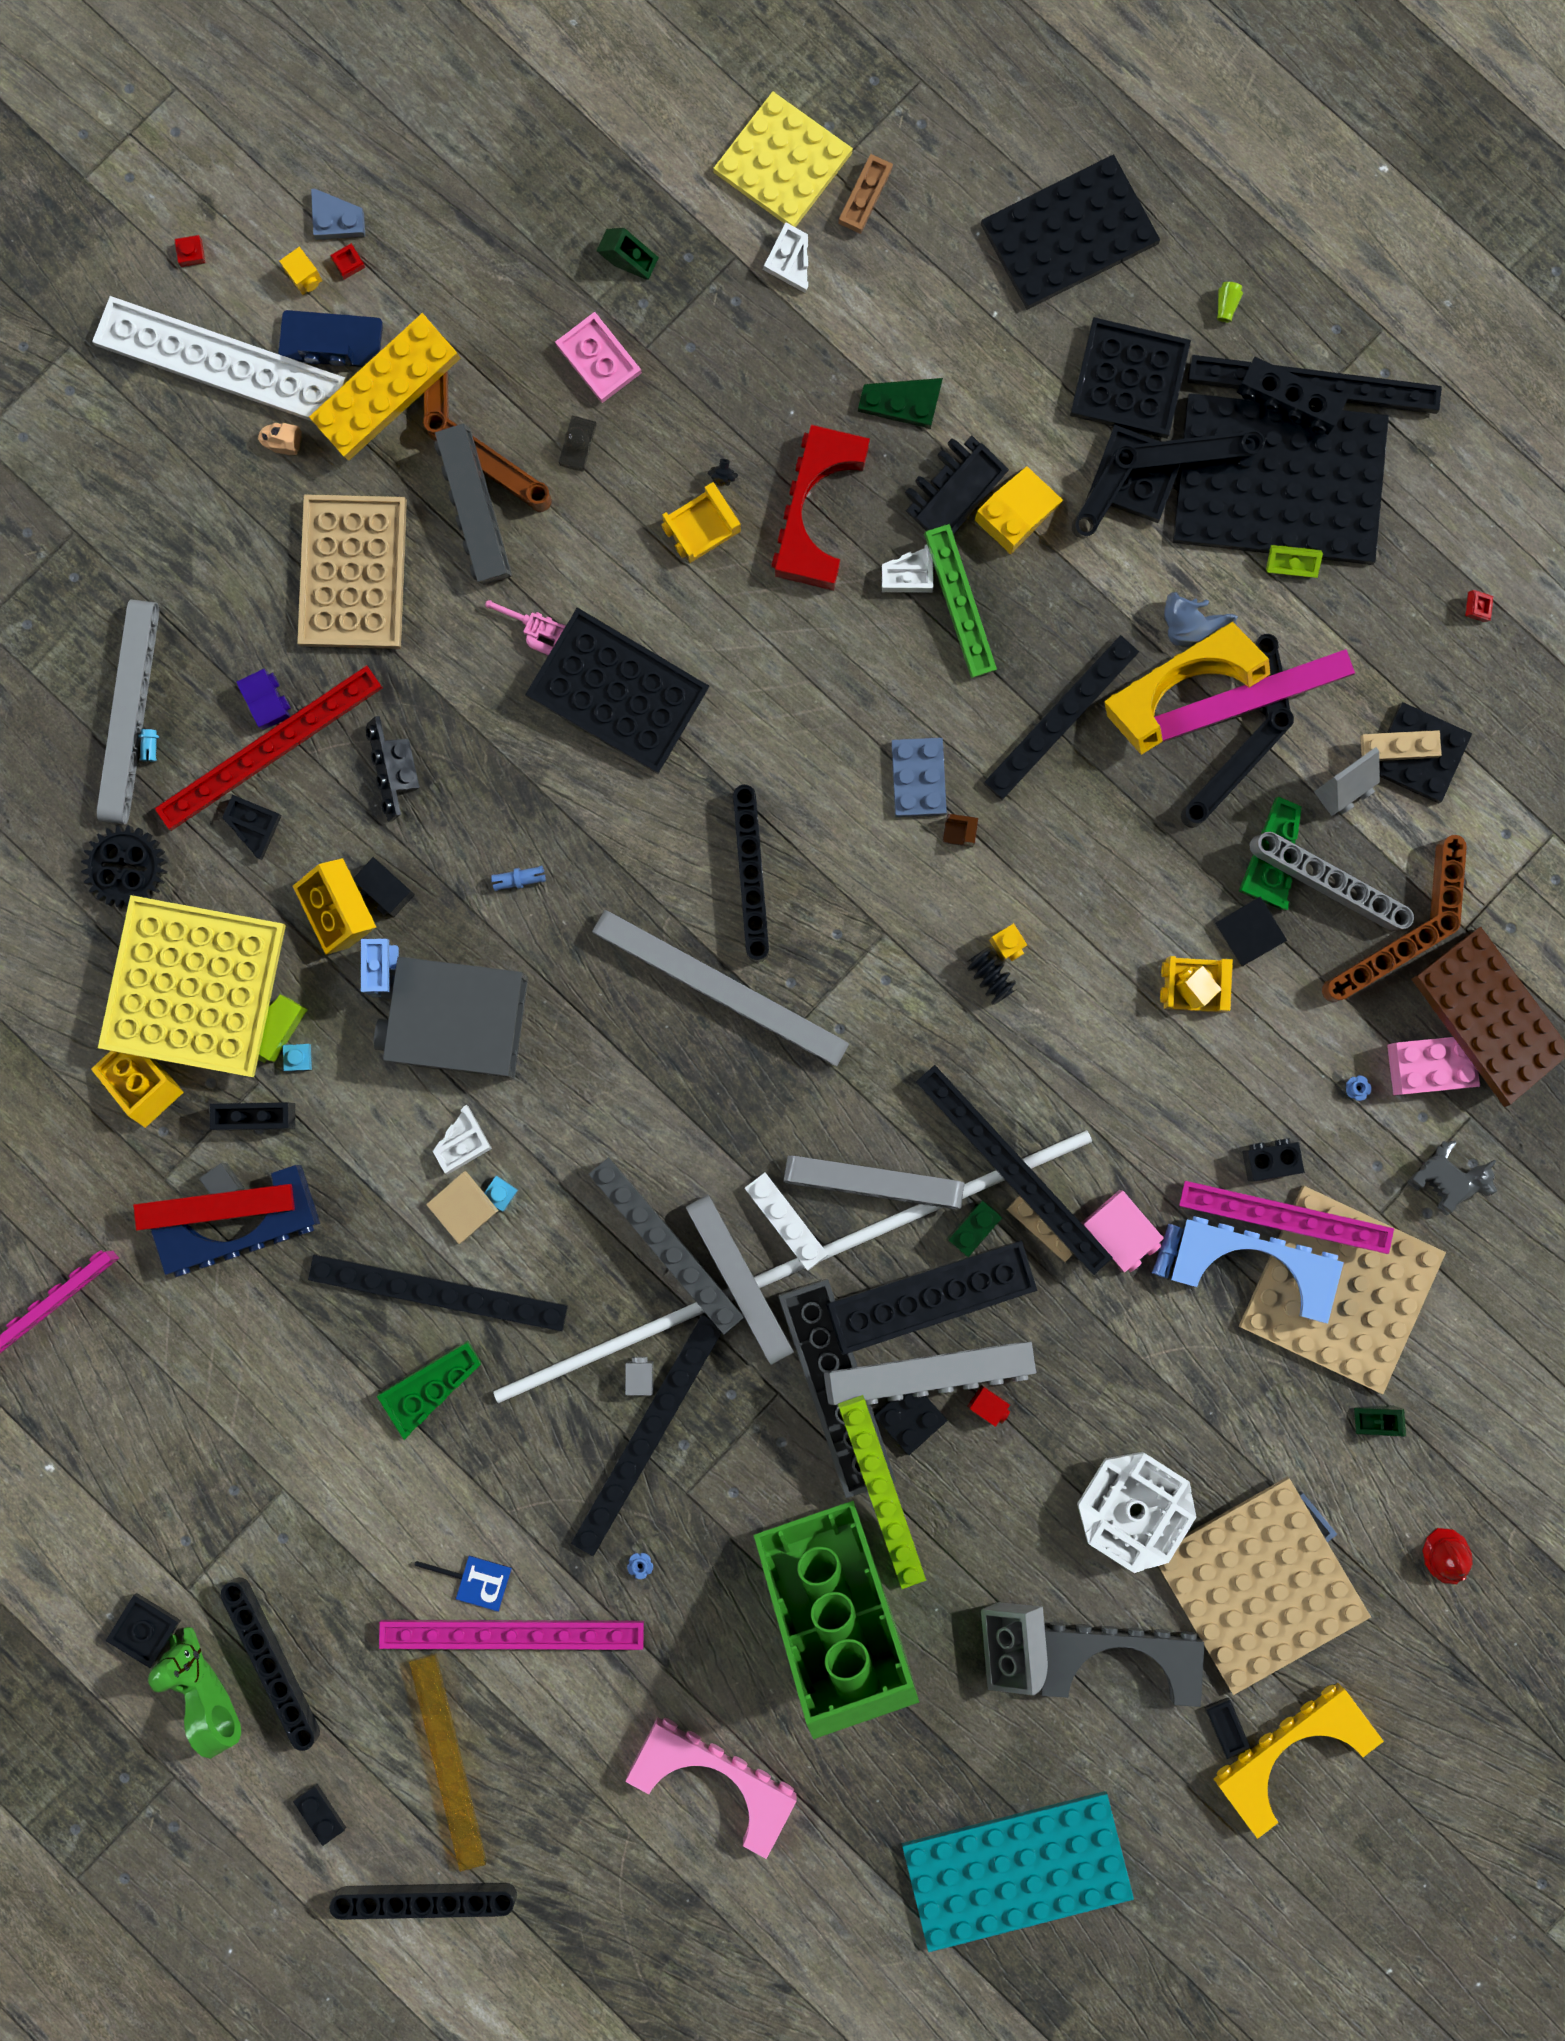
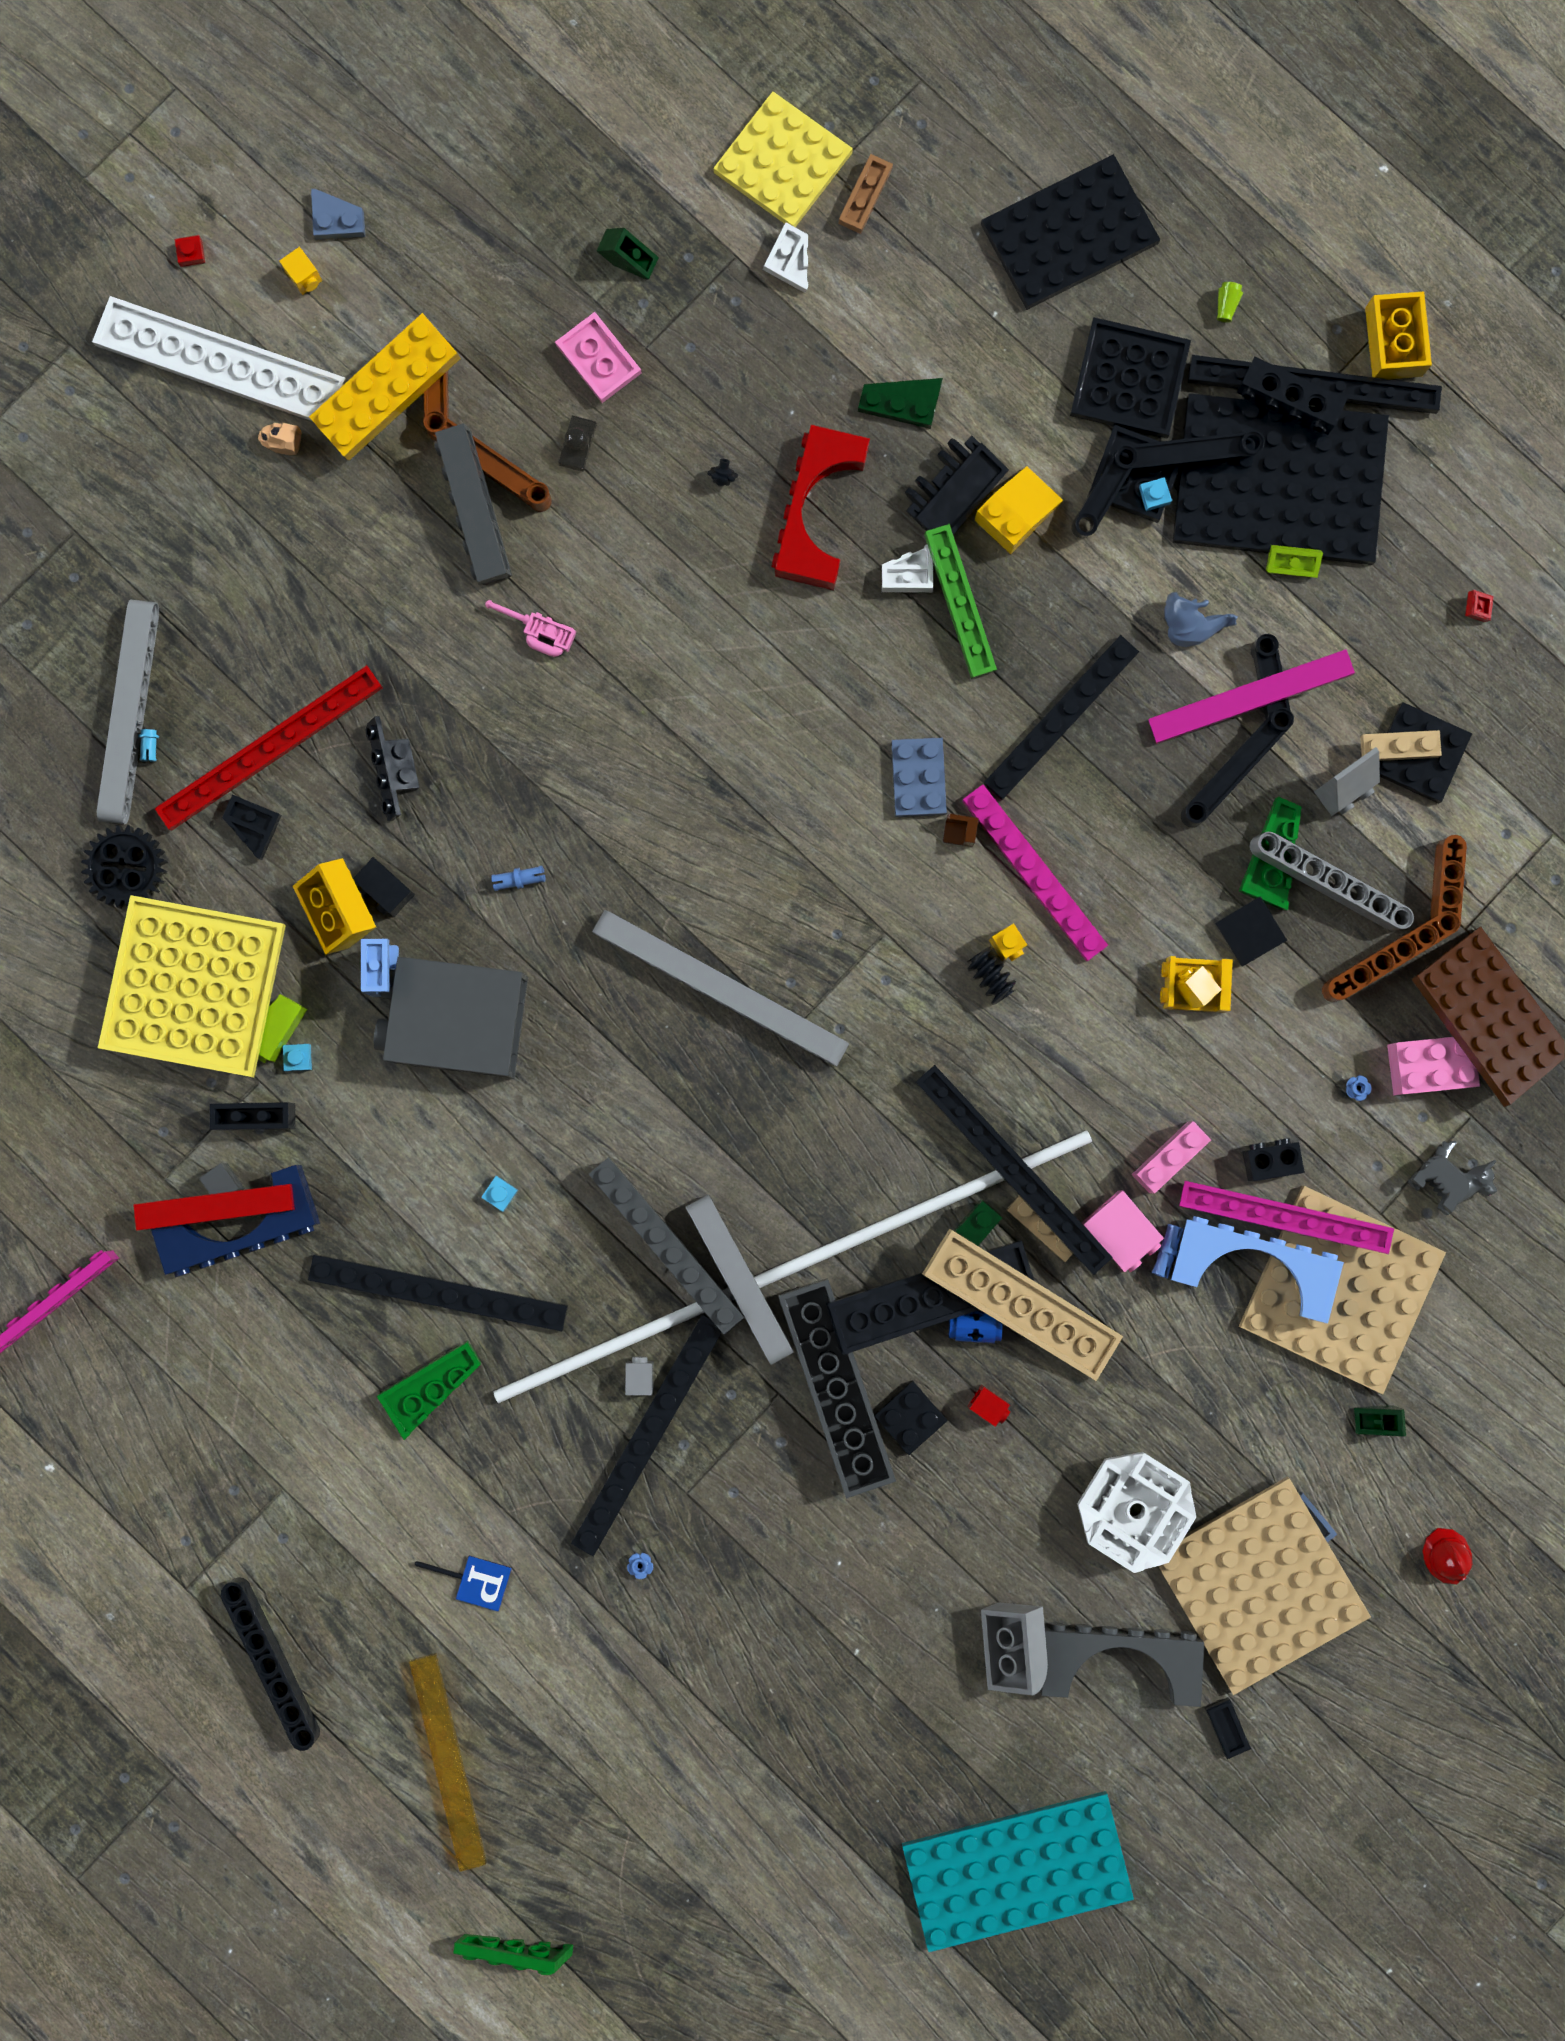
(137, 1085): yellow slope -> none
(143, 1630): black plate -> none
(209, 1713): bright green animal -> none
(263, 699): dark purple brick -> none
(319, 1814): black plate -> none
(330, 338): dark blue bracket -> none
(347, 261): red tile -> none
(352, 571): tan plate -> none
(413, 1909): black beam -> none
(461, 1143): white wing -> none
(462, 1207): tan tile -> none
(512, 1634): dark pink plate -> none
(513, 1952): none -> green wing
(617, 690): black plate -> none
(673, 1749): bright pink arch -> none
(701, 524): yellow panel -> none
(754, 861): black beam -> none
(786, 1221): white plate -> none
(835, 1620): bright green slope -> none
(874, 1182): light grey beam -> none
(882, 1491): lime plate -> none
(931, 1373): light grey brick -> none
(986, 1327): none -> blue piece
(1022, 1304): none -> tan plate
(1035, 873): none -> dark pink plate
(1155, 494): none -> medium azure plate
(1171, 1157): none -> bright pink brick
(1223, 653): yellow arch -> none
(1247, 1778): yellow arch -> none
(1398, 335): none -> yellow brick

